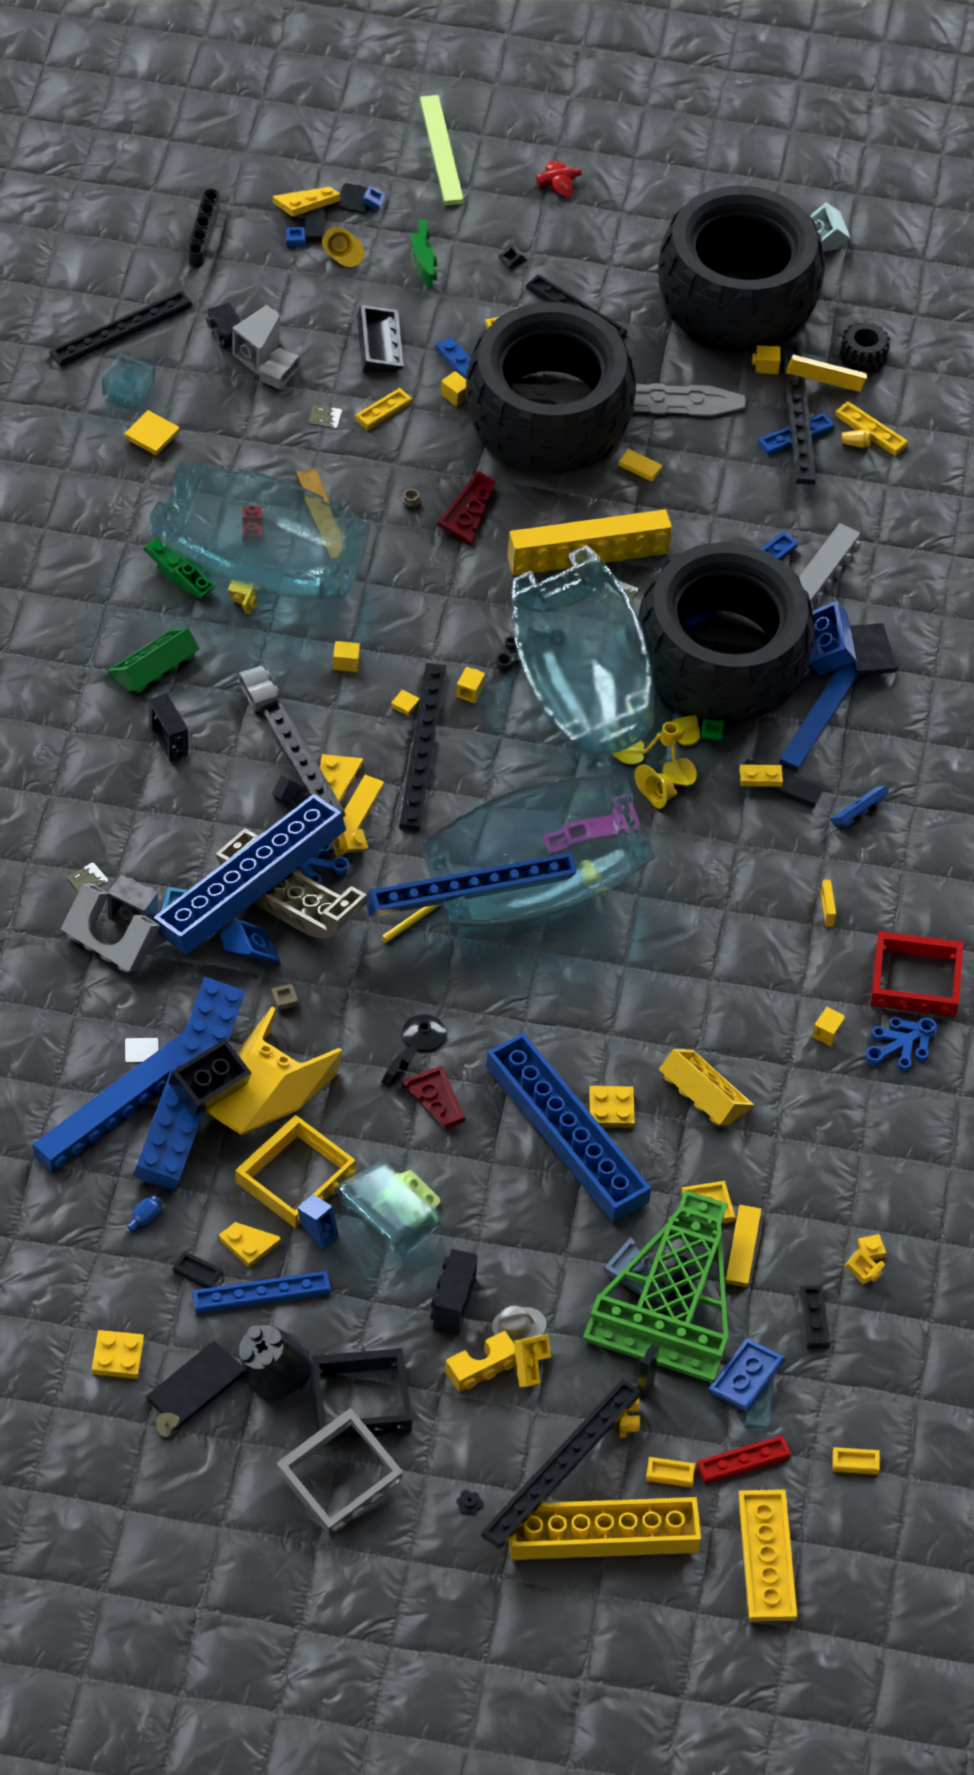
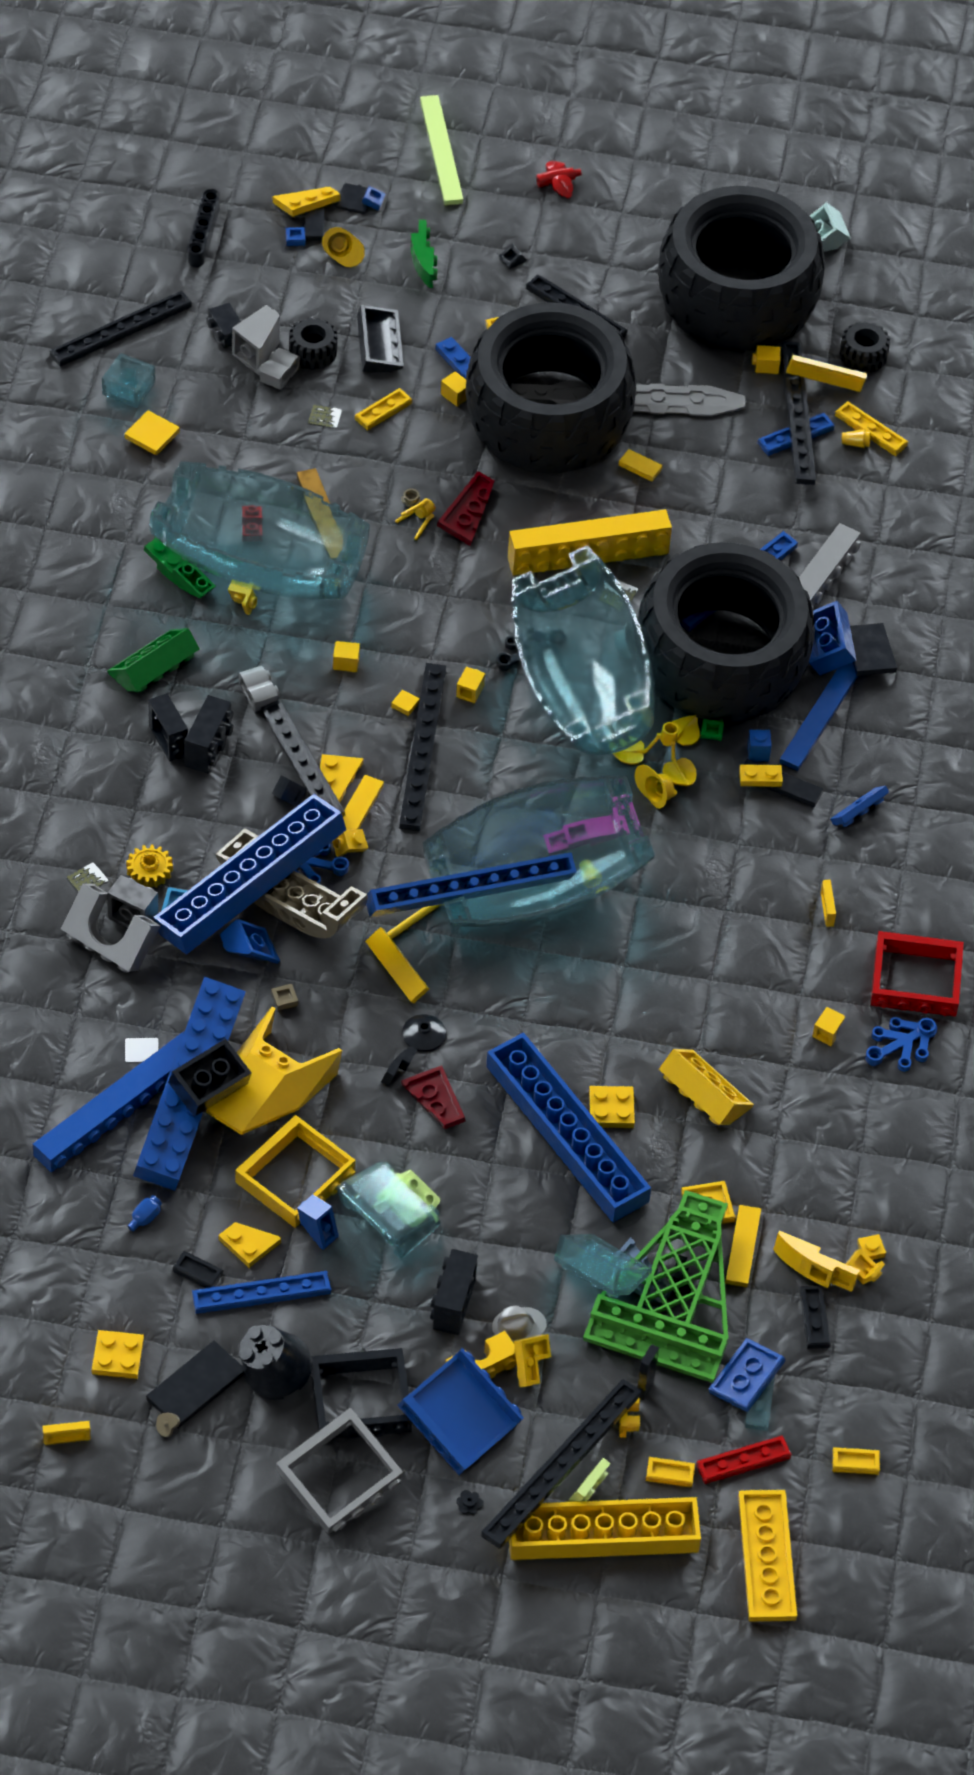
(66, 1432): none -> yellow tile
(149, 866): none -> yellow gear
(208, 734): none -> black brick
(314, 342): none -> black tyre
(397, 965): none -> yellow tile
(422, 510): none -> yellow plant
(461, 1411): none -> blue panel
(591, 1482): none -> yellowish green plate
(600, 1264): none -> clear light blue slope
(759, 745): none -> blue brick
(808, 1261): none -> yellow slope

